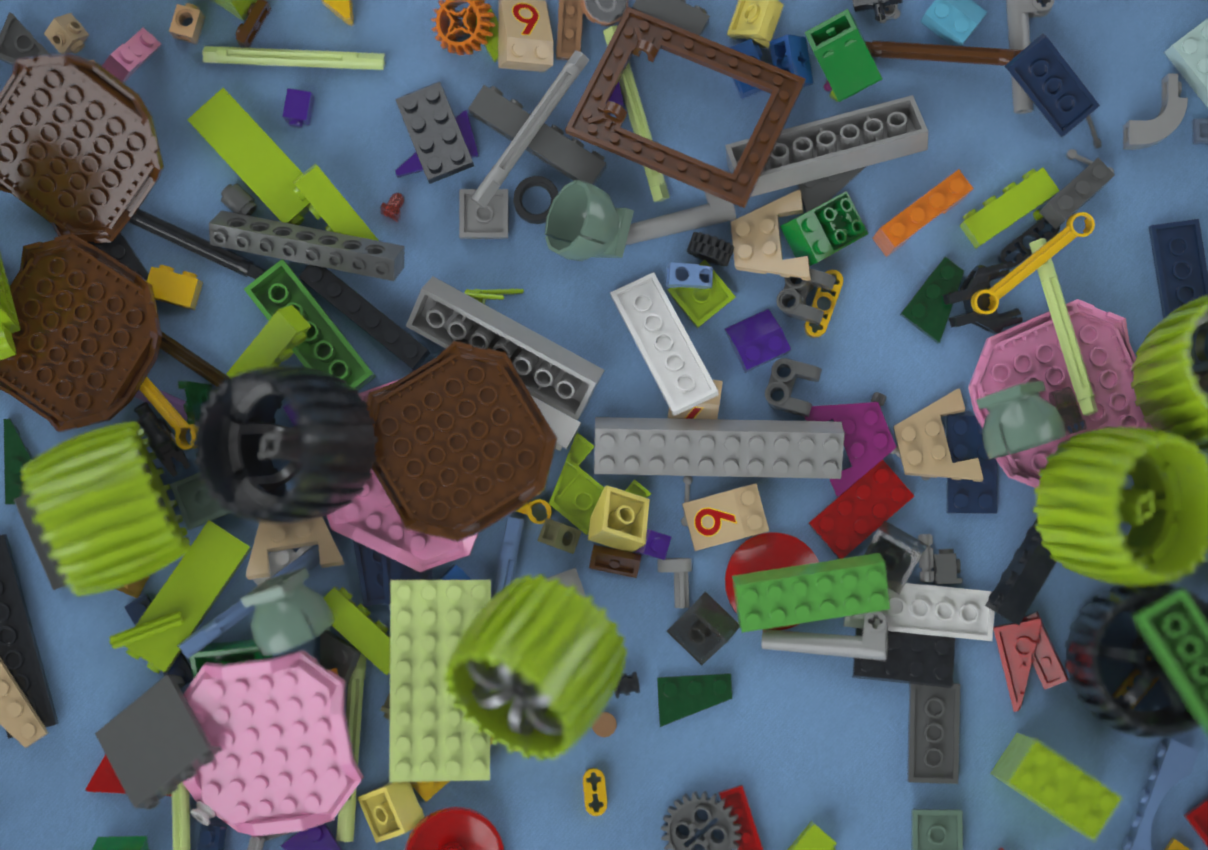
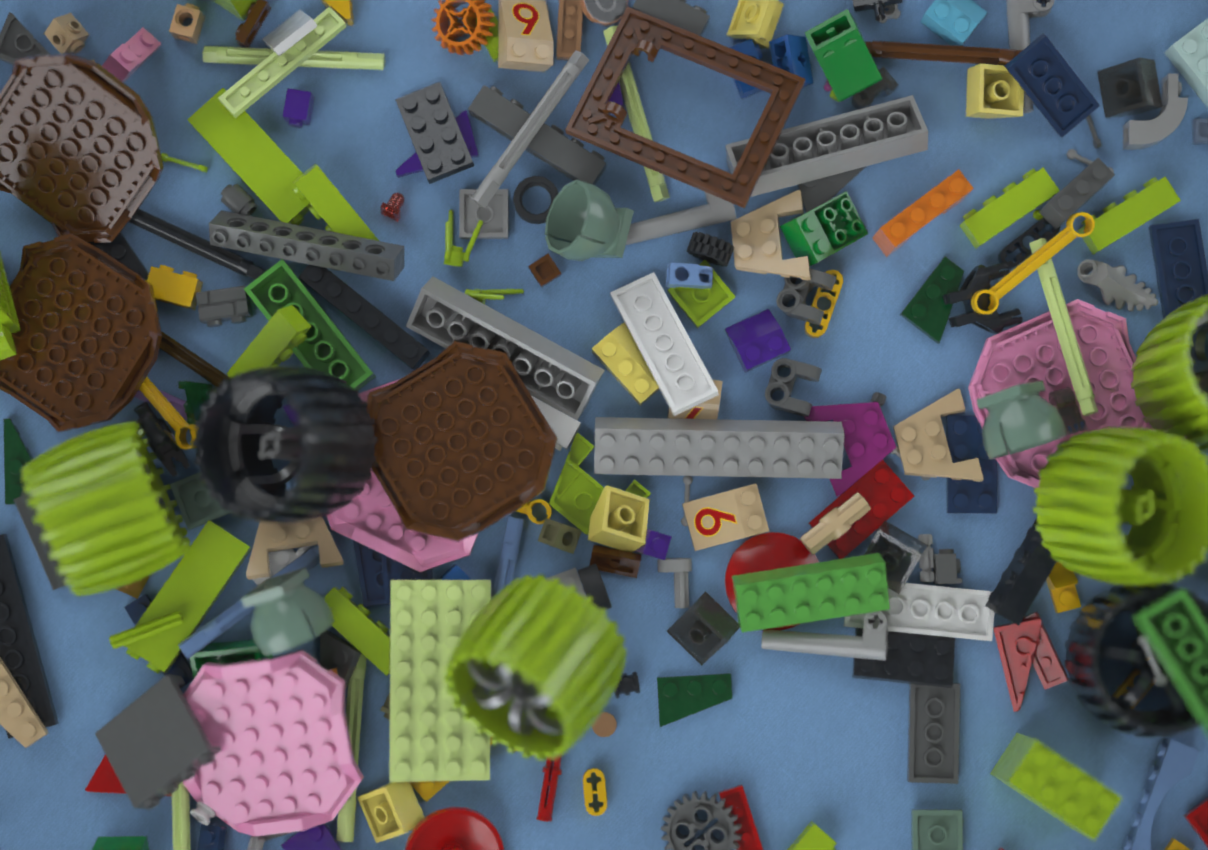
(165, 157): none -> lime hinge
(223, 305): none -> dark grey brick
(276, 67): none -> yellowish green plate
(290, 32): none -> white tile
(454, 254): none -> lime plant
(544, 270): none -> reddish brown plate
(545, 812): none -> red pin
(594, 586): none -> black tyre
(625, 362): none -> light yellow slope
(835, 523): none -> tan piece
(865, 97): none -> clear smoke leg
(993, 93): none -> light yellow slope
(1062, 589): none -> yellow slope
(1116, 285): none -> light grey plant
(1129, 88): none -> clear smoke slope
(1130, 214): none -> lime brick
(1159, 679): none -> light grey hinge

